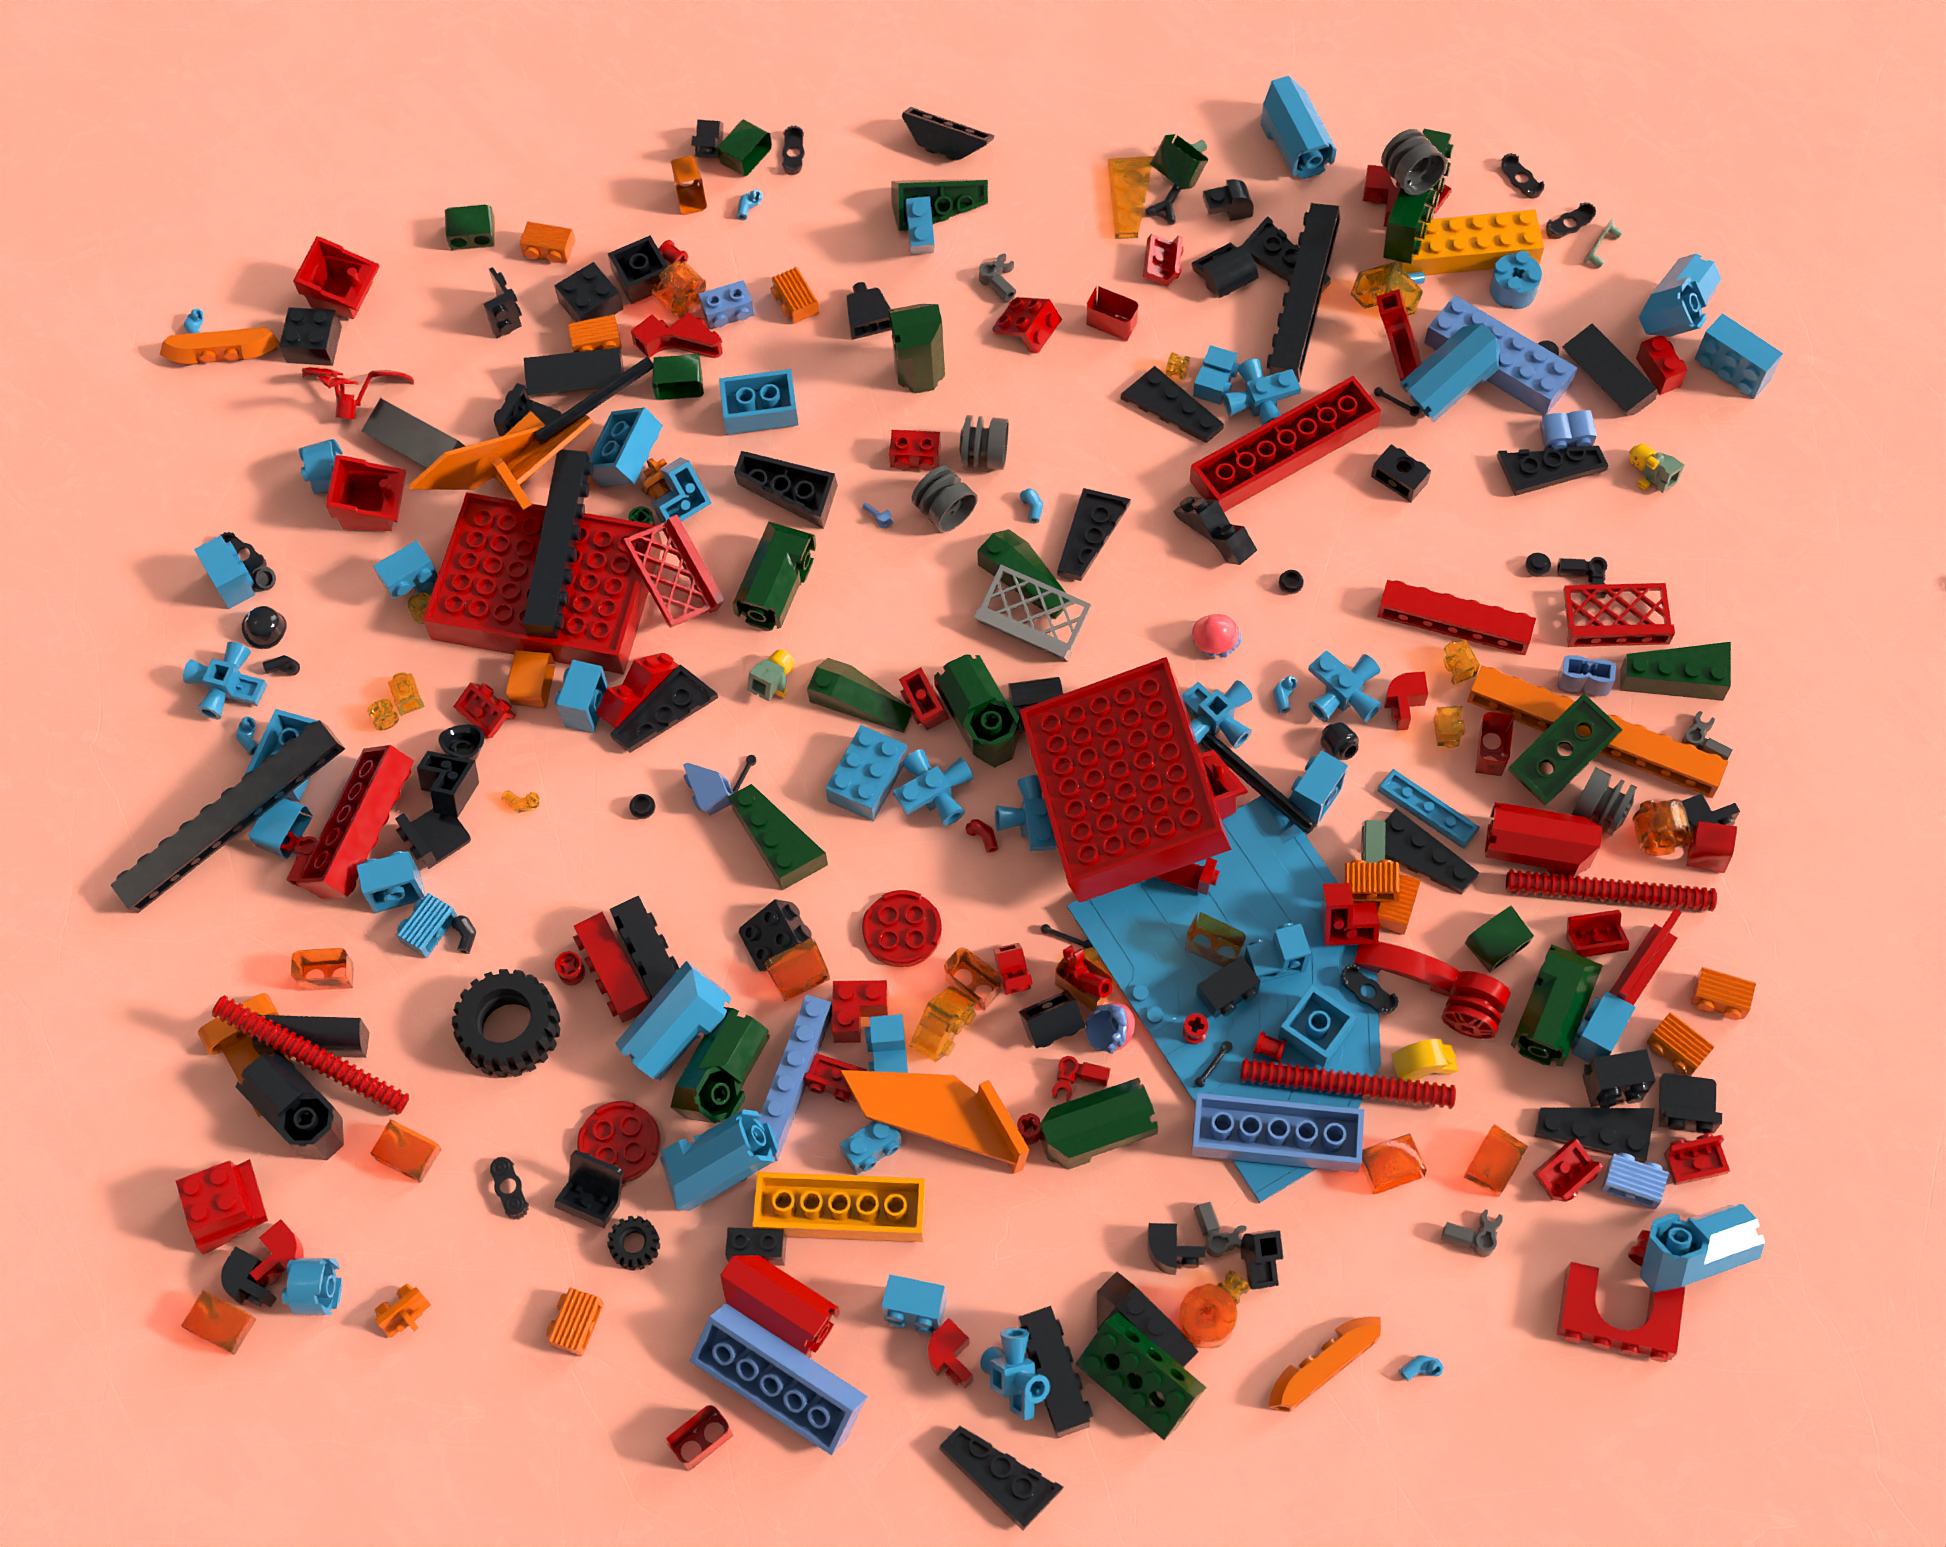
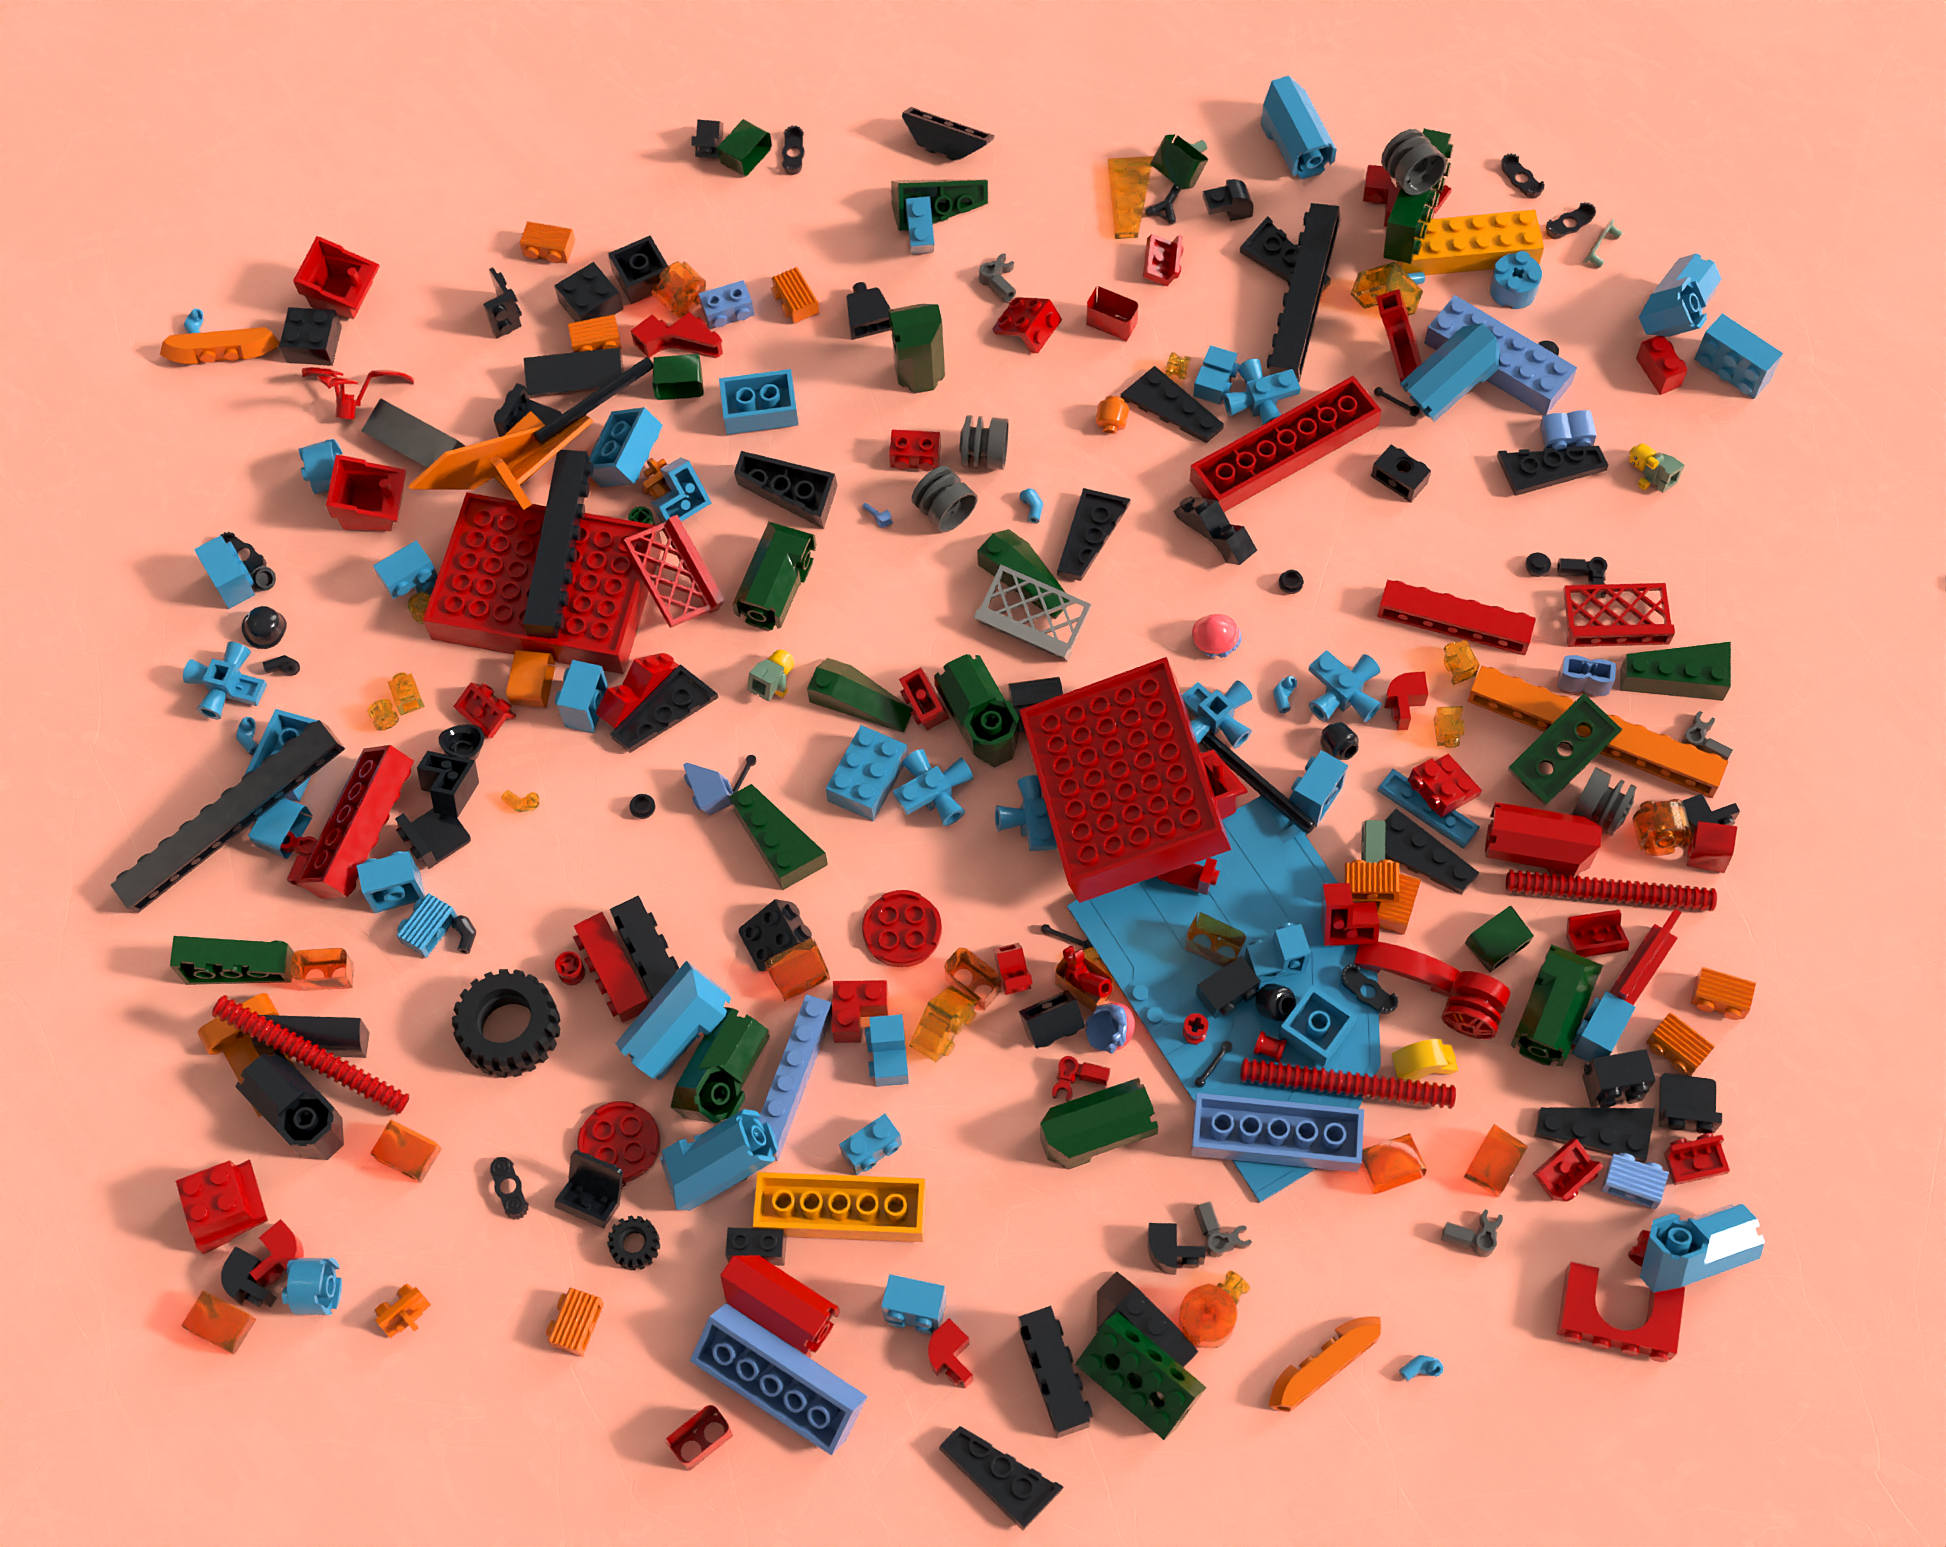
(230, 961): none -> dark green wedge
(470, 226): dark green piece -> none
(672, 253): red bush -> none
(690, 197): orange piece -> none
(747, 202): dark azure arm -> none
(827, 1077): red bracket -> none
(941, 1110): orange piece -> none
(980, 828): red arm -> none
(1014, 1373): dark azure brick -> none
(1026, 1121): red bush -> none
(1112, 414): none -> orange head
(1226, 269): black brick -> none
(1260, 1255): black brick -> none
(1275, 1002): none -> black head
(1443, 784): none -> red plate
(1497, 724): red piece -> none
(1611, 370): black brick -> none

